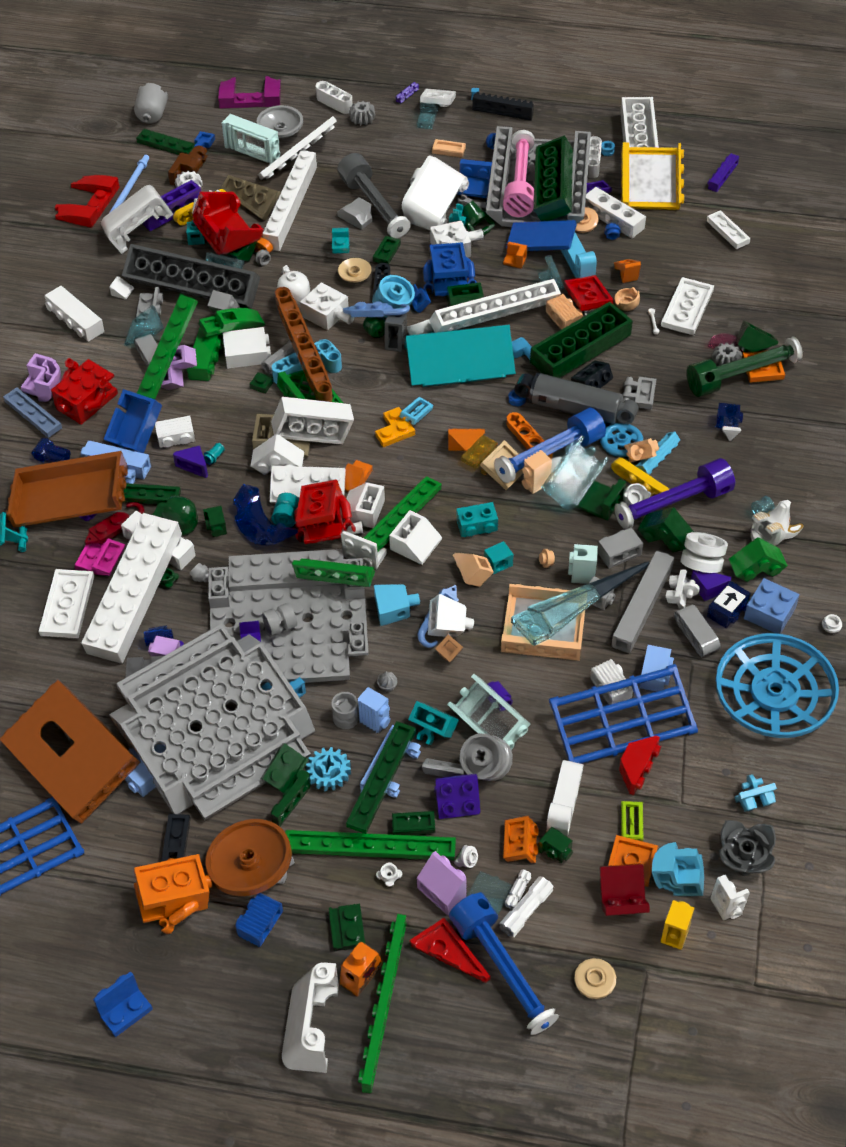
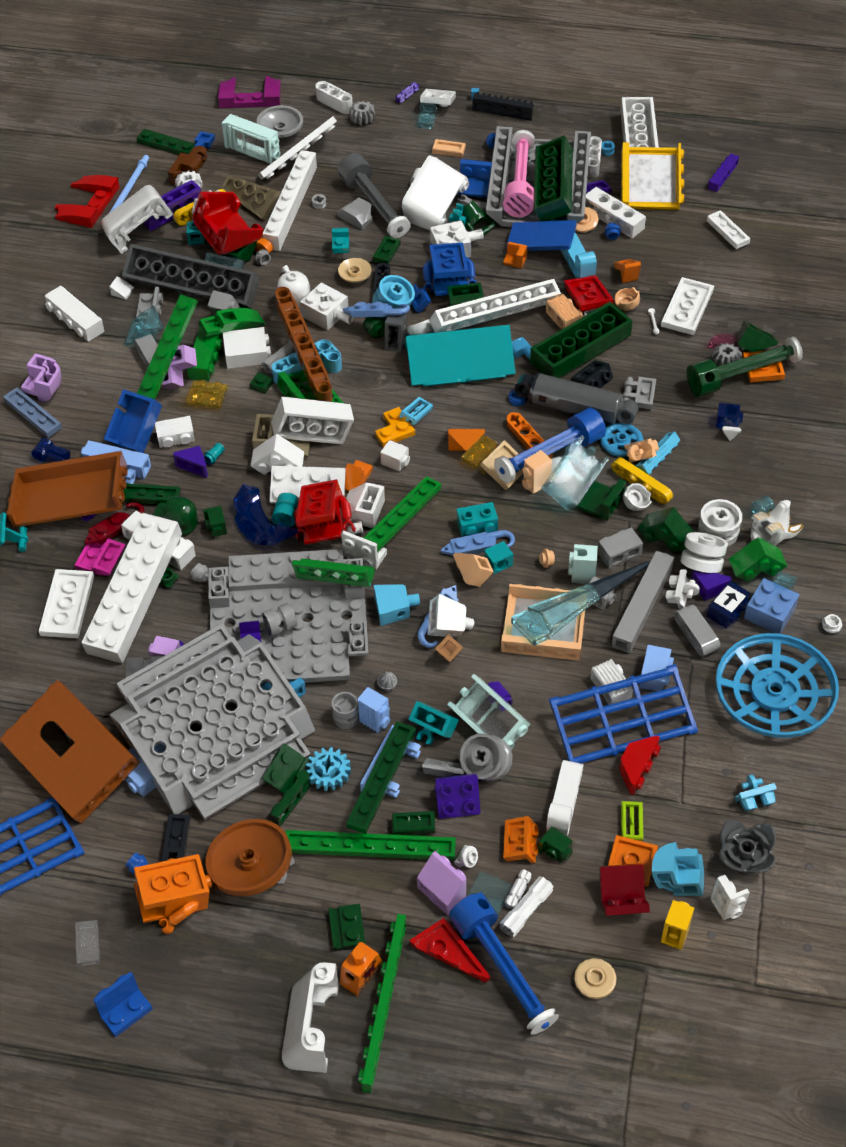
(83, 390): red torso -> none
(87, 943): none -> clear plate
(136, 861): none -> blue plate
(150, 103): light grey cylinder -> none
(162, 631): clear blue brick -> none
(207, 394): none -> clear yellow plate
(258, 919): blue brick -> none
(318, 197): none -> light grey bush
(389, 868): white plate -> none
(395, 456): none -> white brick
(414, 537): white slope -> none
(476, 543): none -> medium blue plate
(551, 273): clear light blue tile -> none
(713, 479): dark purple piece -> none
(721, 520): none -> white wheel
(785, 580): none -> clear light blue slope

